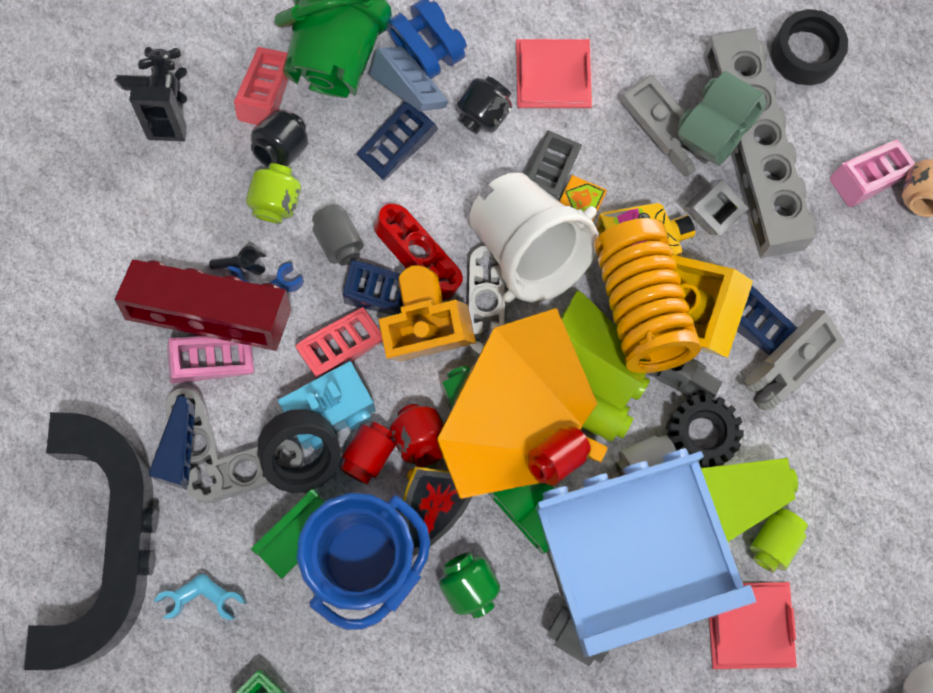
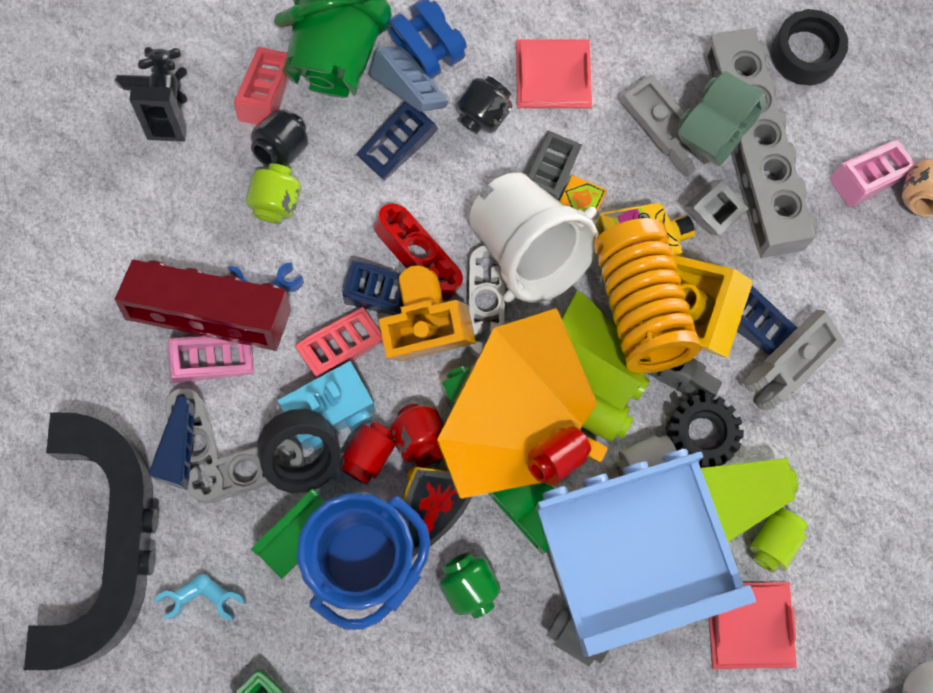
(245, 259): black hand -> none
(337, 235): dark grey brick -> none

